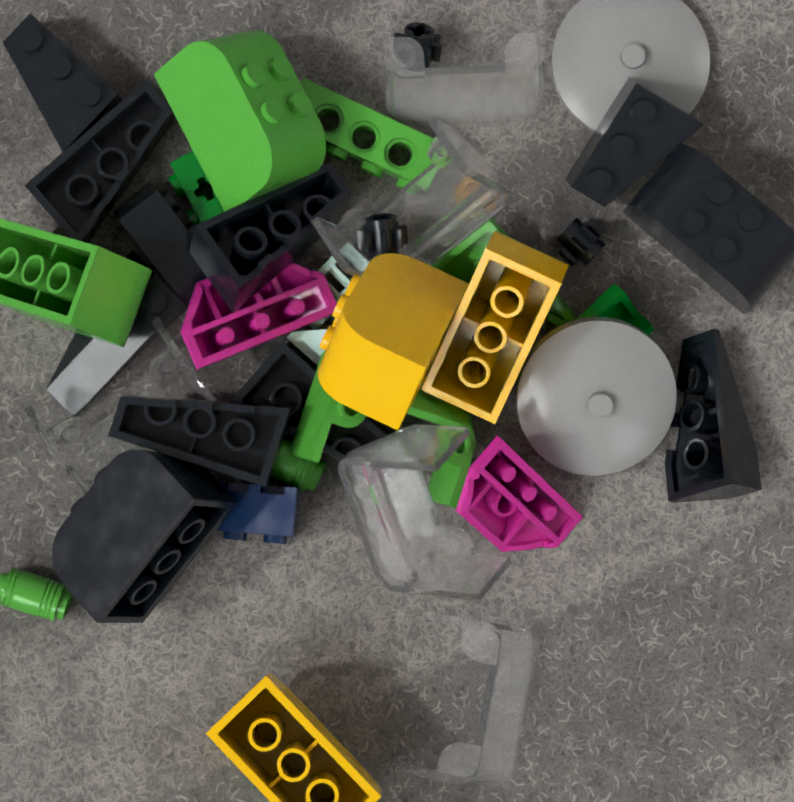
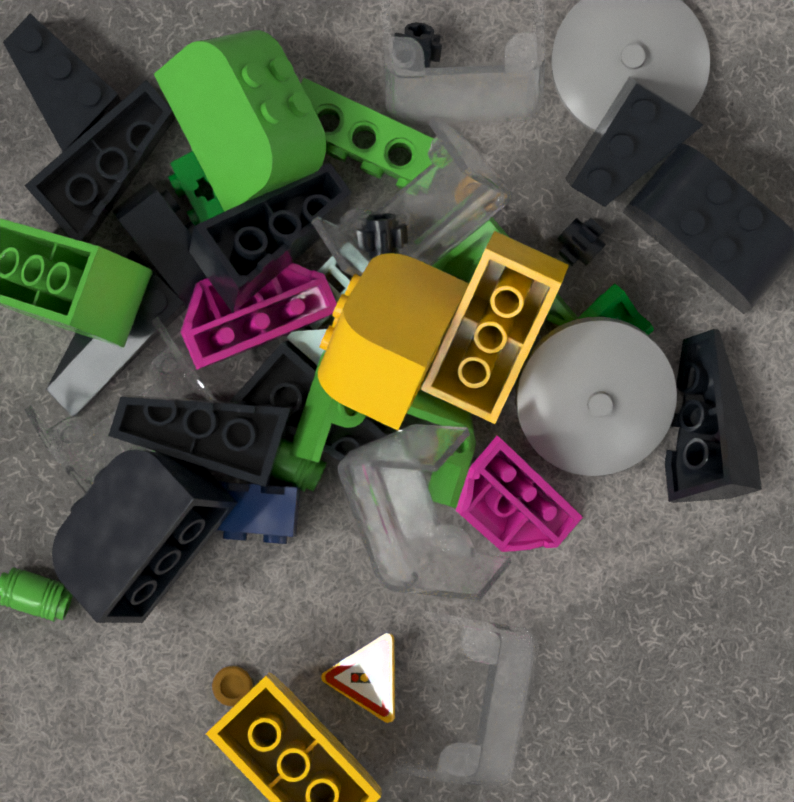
(231, 685): none -> pearl gold tile
(368, 678): none -> piece

